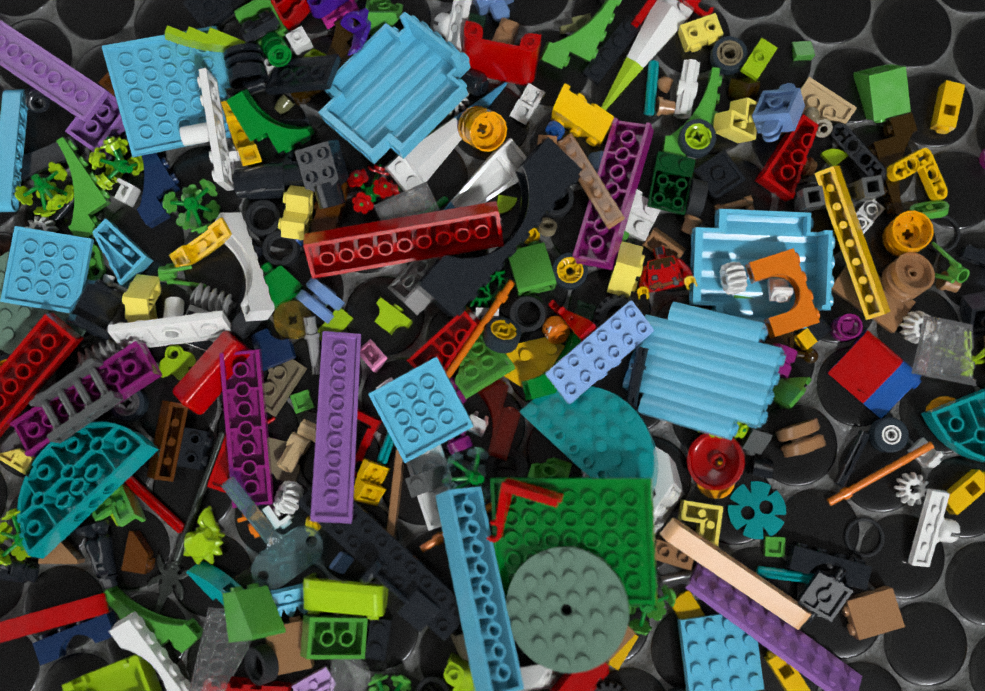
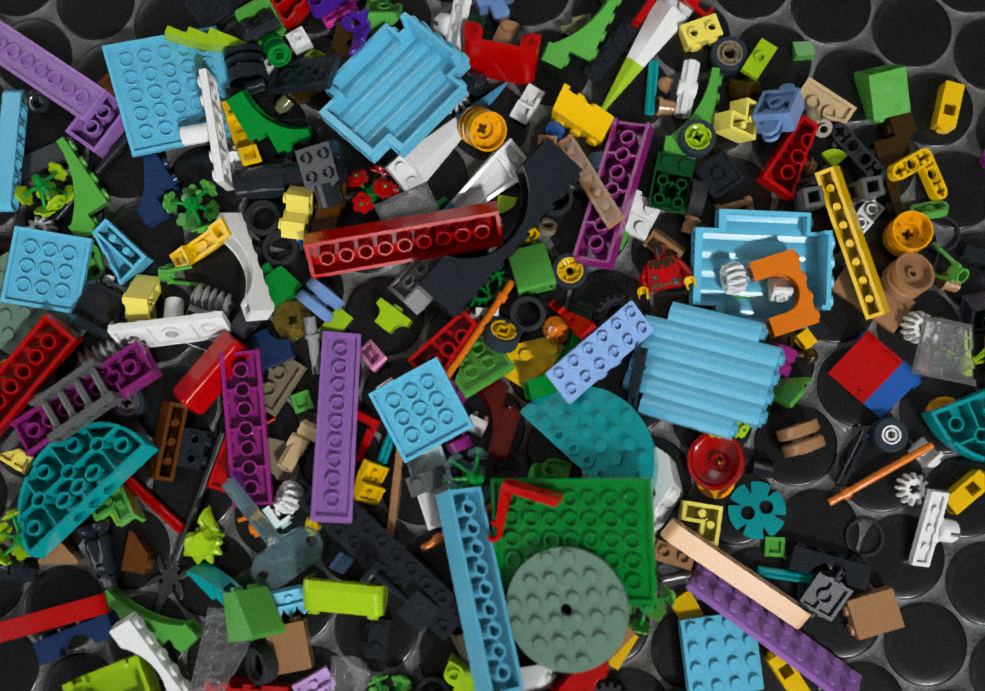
(114, 169): lime plant -> none
(127, 193): white panel -> none
(177, 366): lime plate -> none
(333, 637): bright green brick -> none
(626, 268): light yellow brick -> none
(755, 441): dark grey slope -> none
(846, 327): magenta wheel -> none

